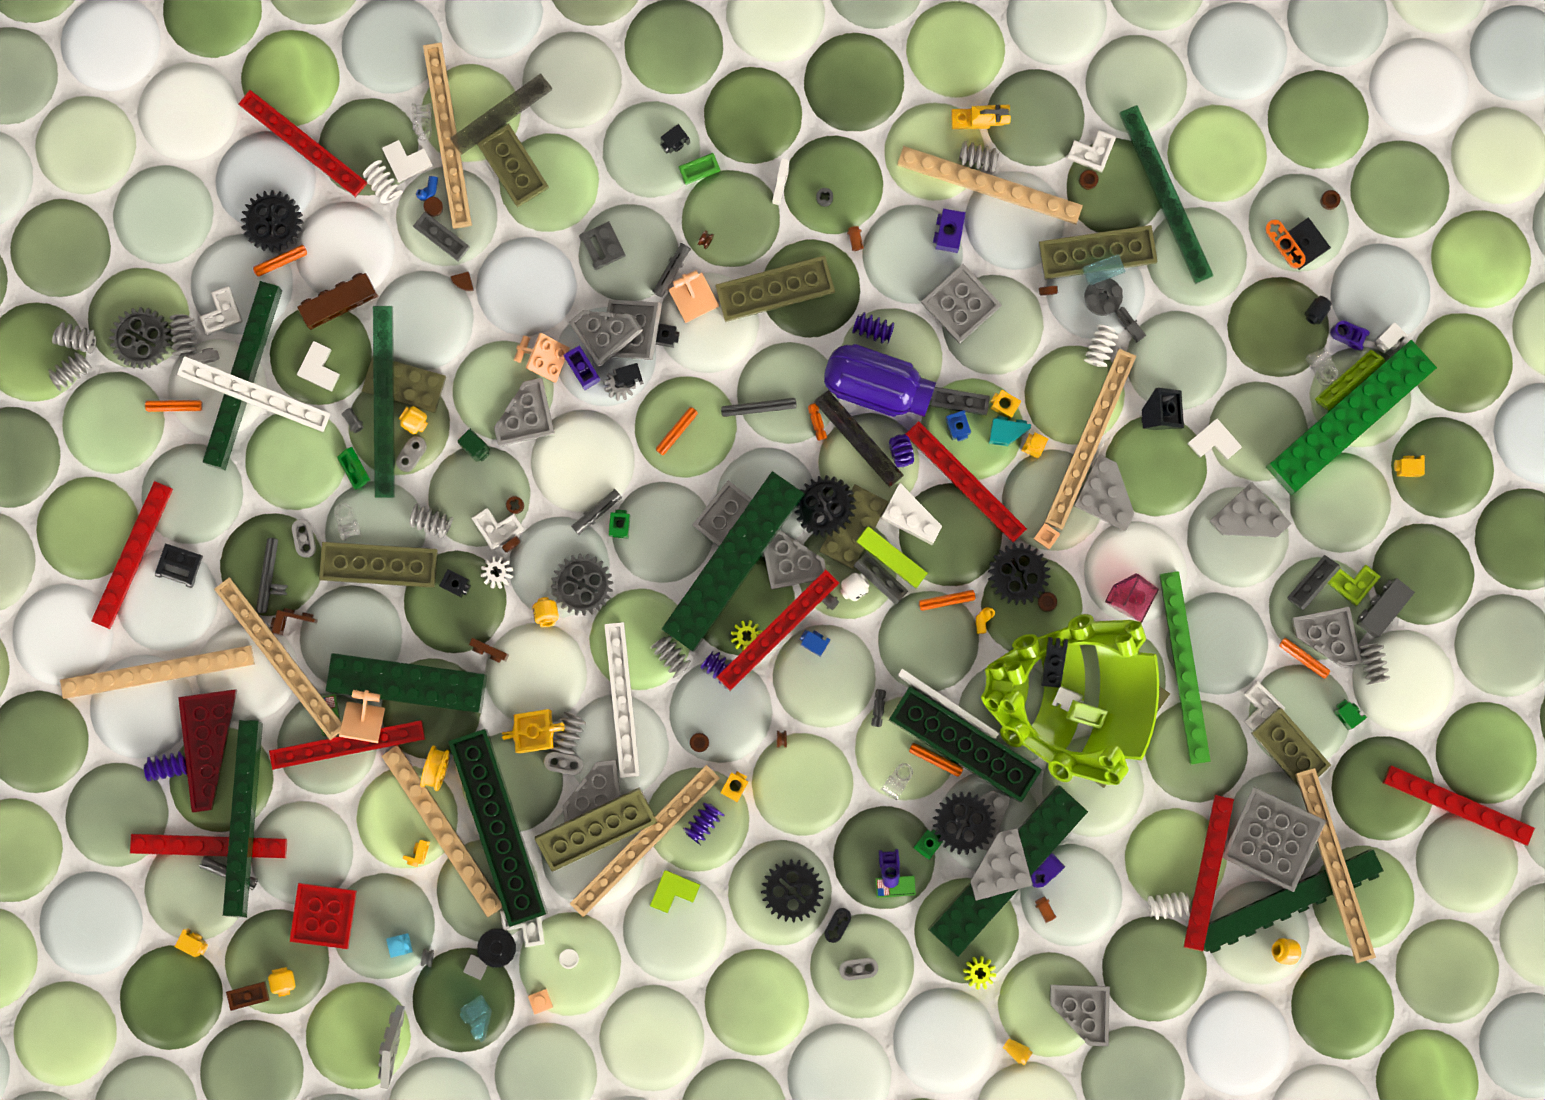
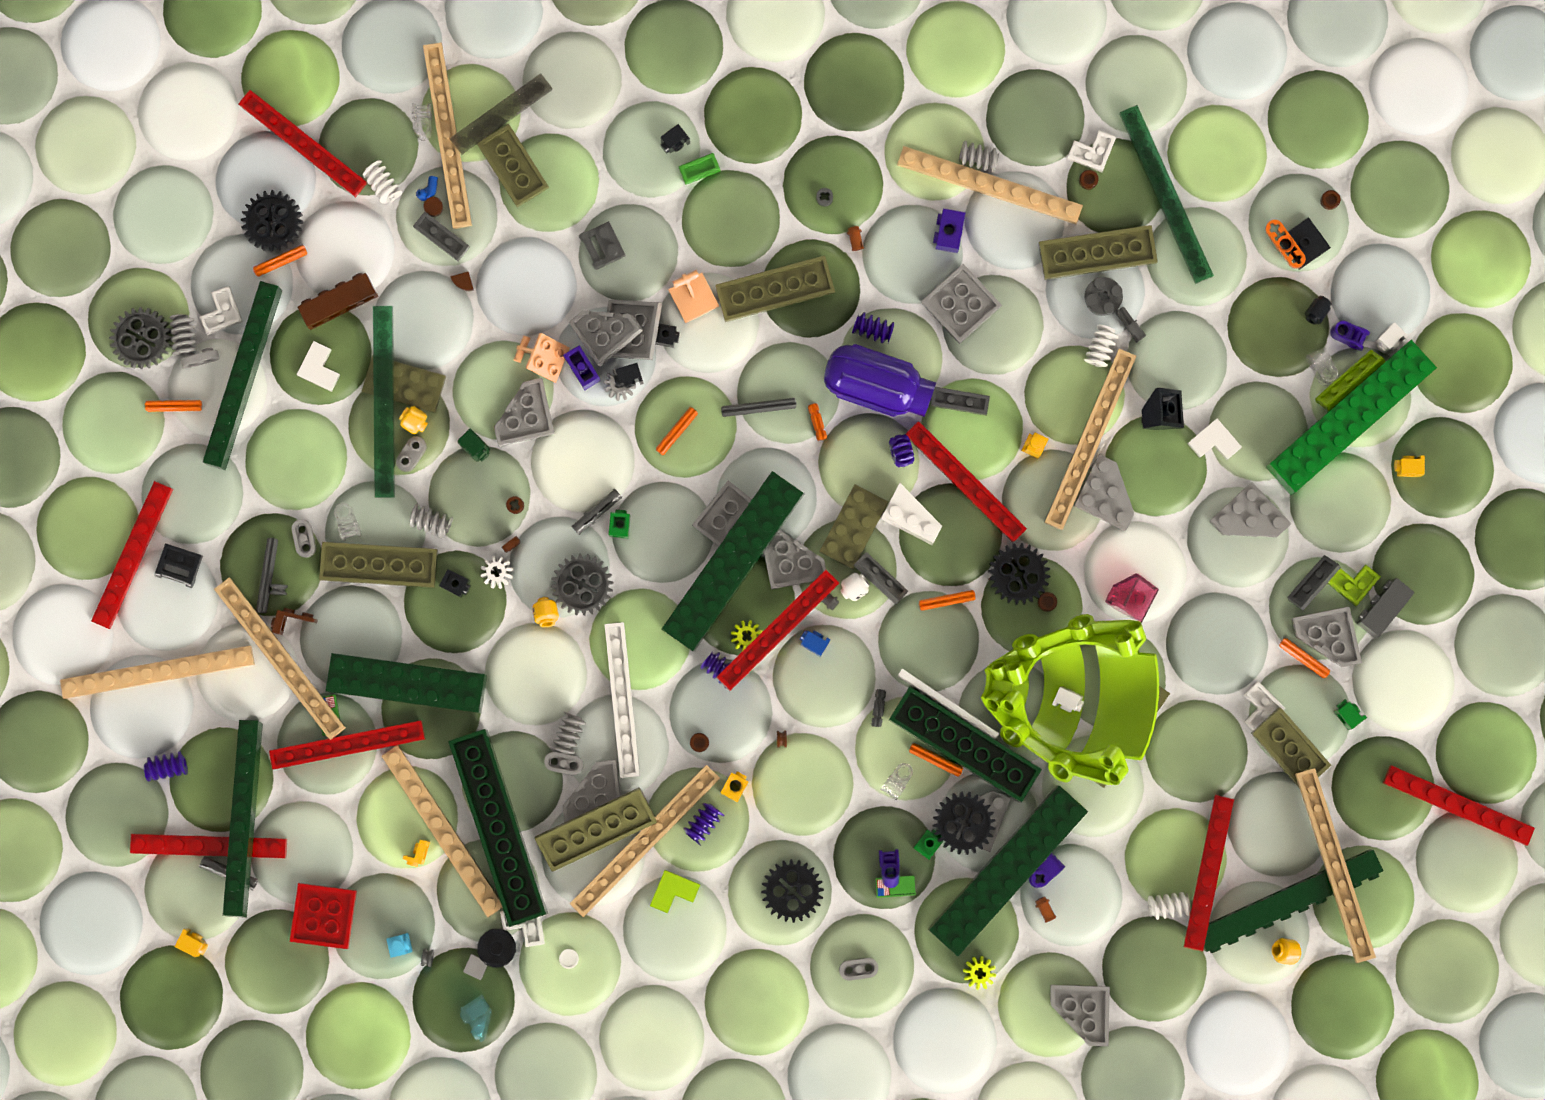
(69, 370): light grey piece -> none
(74, 338): light grey piece -> none
(205, 735): dark red wing -> none
(247, 996): reddish brown plate -> none
(253, 394): white plate -> none
(281, 981): yellow head -> none
(353, 421): dark grey pin -> none
(353, 468): green plate -> none
(362, 720): light nougat plate -> none
(390, 1047): light grey plate -> none
(404, 165): white tile -> none
(435, 768): yellow wheel -> none
(480, 648): reddish brown plate -> none
(494, 532): white tile -> none
(533, 731): yellow plate -> none
(540, 1001): light nougat plate -> none
(671, 655): light grey piece -> none
(675, 263): dark grey pin -> none
(705, 239): reddish brown bush -> none
(781, 181): white tile -> none
(809, 514): black gear -> none
(842, 927): black beam -> none
(858, 438): clear smoke plate -> none
(891, 557): lime tile -> none
(952, 420): blue brick -> none
(980, 117): yellow plate -> none
(982, 618): yellow arm -> none
(1002, 867): light grey plate -> none
(1006, 432): teal slope -> none
(1013, 404): yellow brick -> none
(1018, 1051): yellow cone -> none
(1046, 536): light nougat plate -> none
(1050, 290): reddish brown tile -> none
(1054, 663): black hinge -> none
(1086, 714): lime tile -> none
(1103, 269): clear light blue tile -> none
(1184, 667): bright green plate -> none
(1274, 839): light grey plate -> none
(1374, 663): light grey piece -> none

